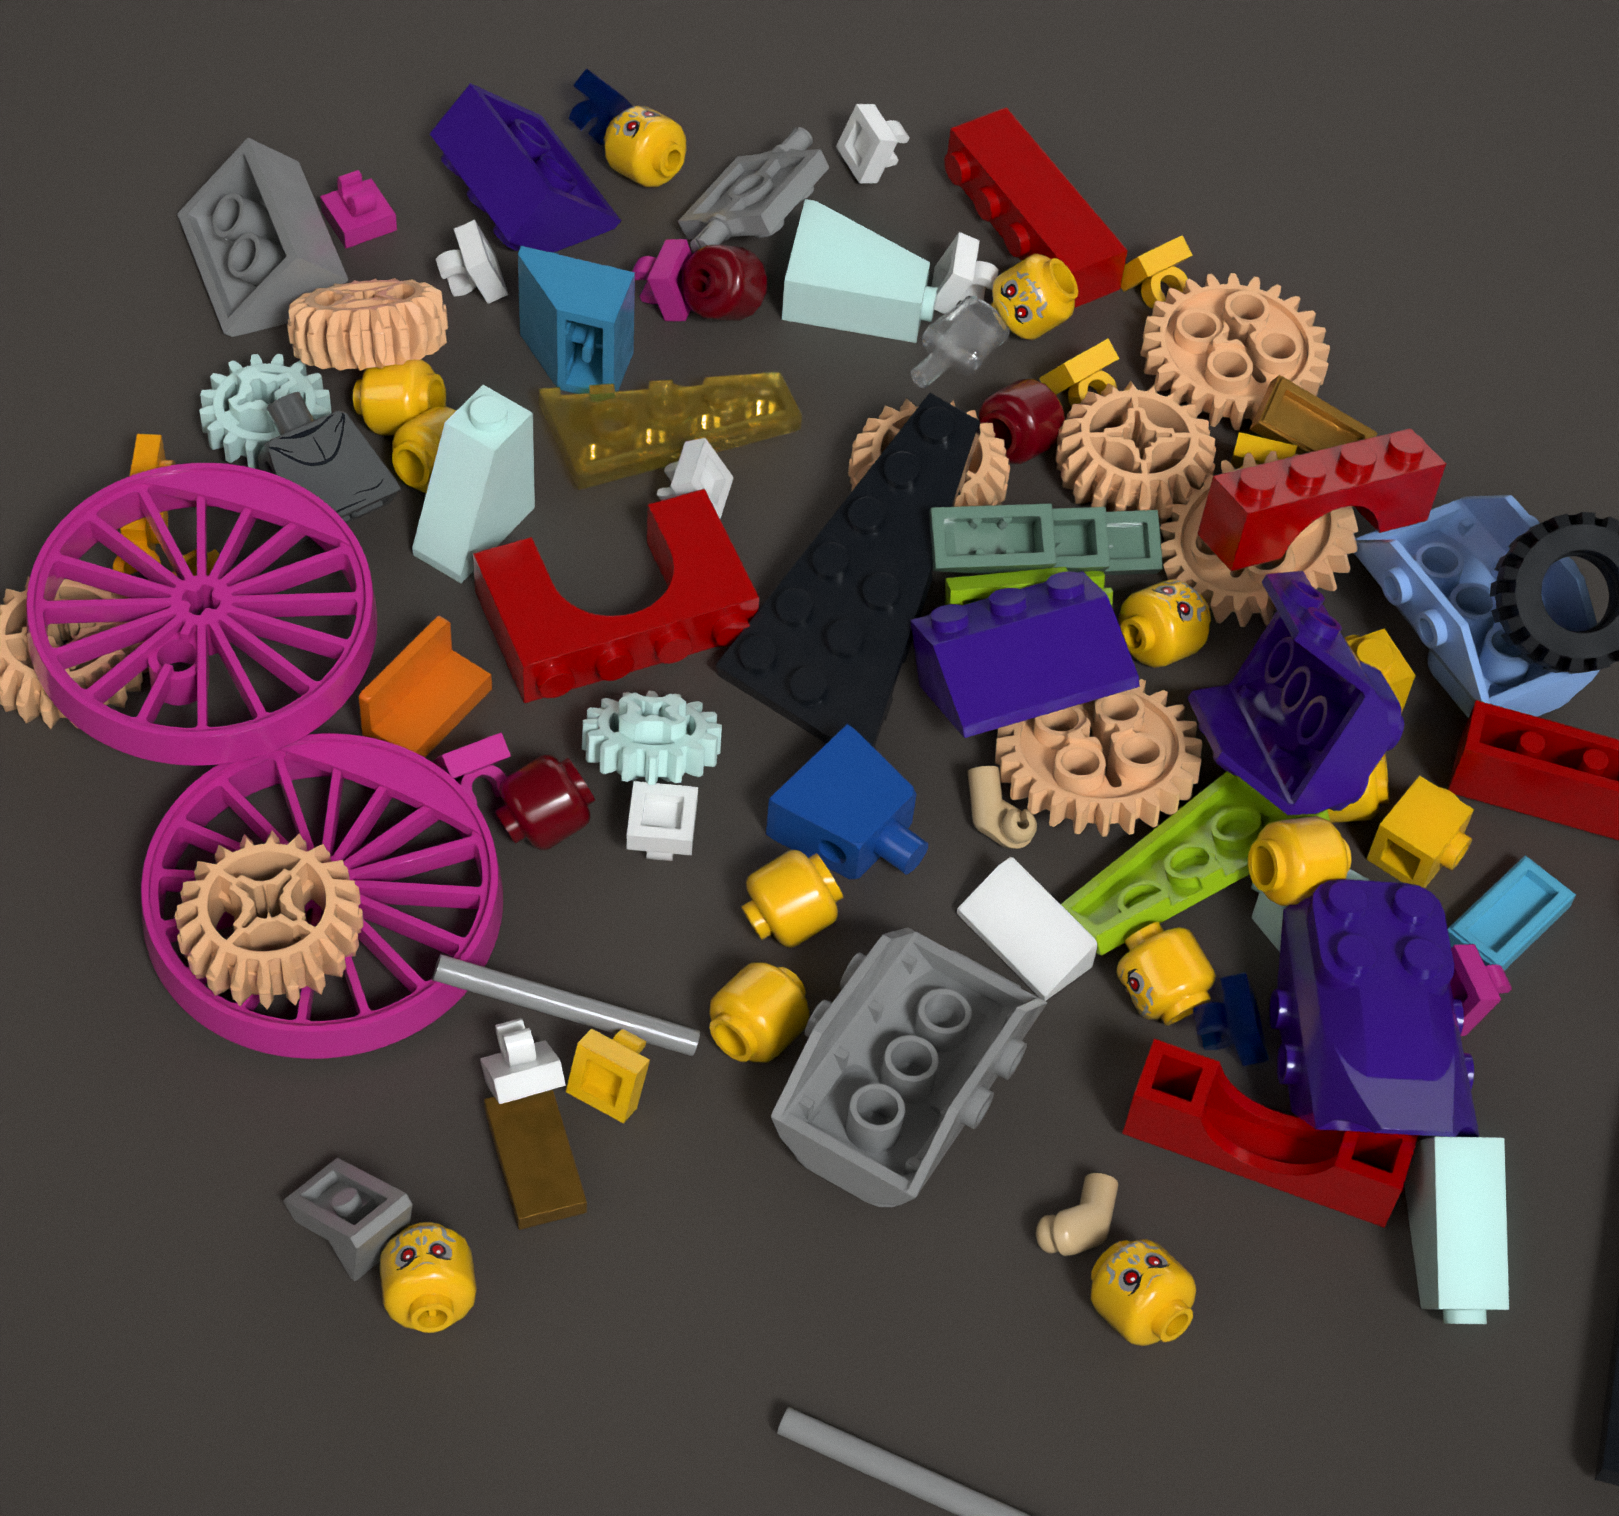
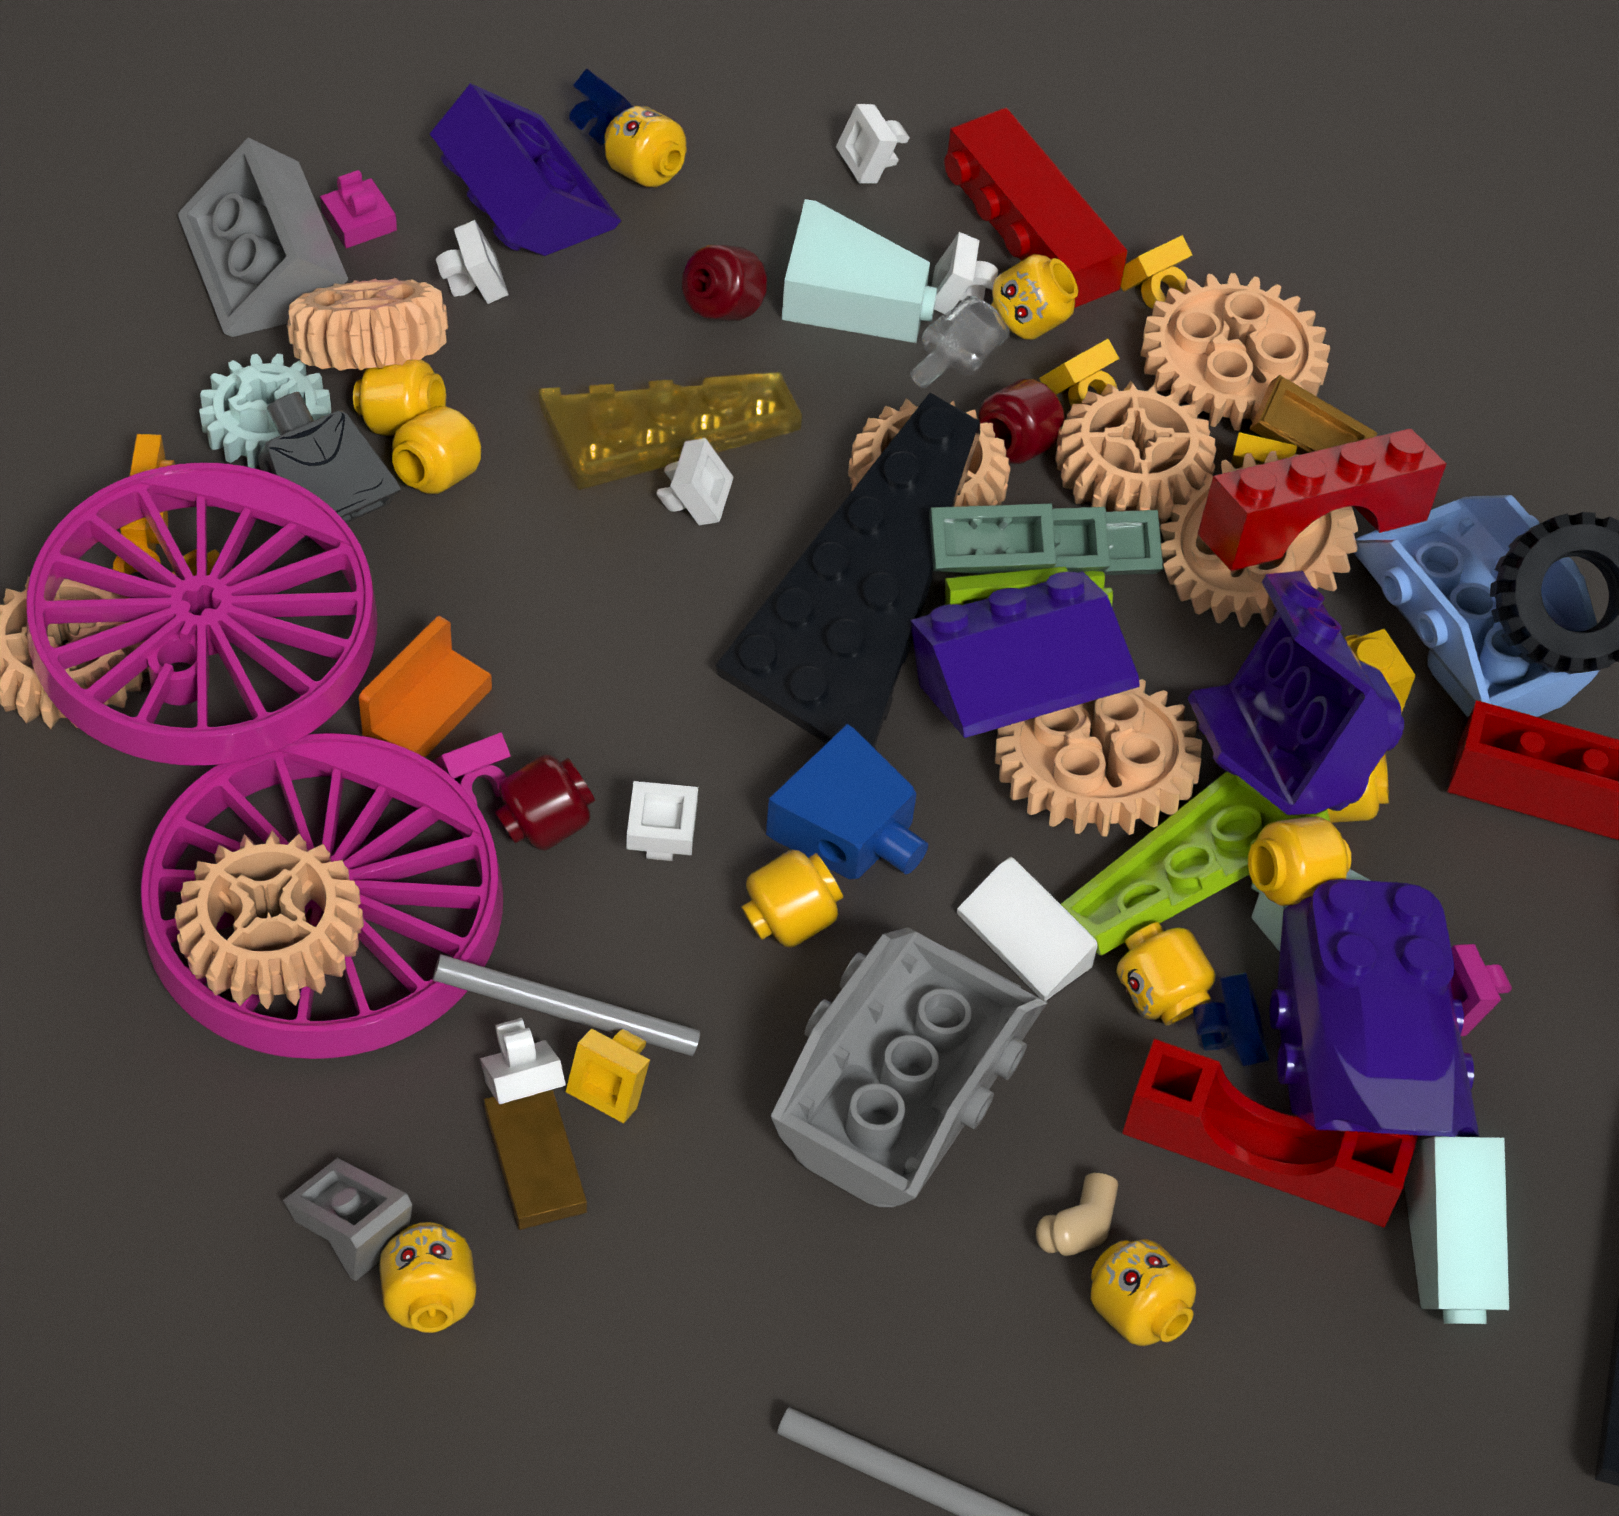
(477, 483): light aqua slope -> none
(562, 647): red arch -> none
(576, 318): dark azure slope -> none
(651, 737): light aqua gear -> none
(665, 279): dark pink tile -> none
(755, 193): light grey plate -> none
(758, 1012): yellow head -> none
(995, 816): tan arm -> none
(1164, 623): yellow head -> none
(1422, 834): yellow brick -> none
(1512, 914): medium azure tile -> none

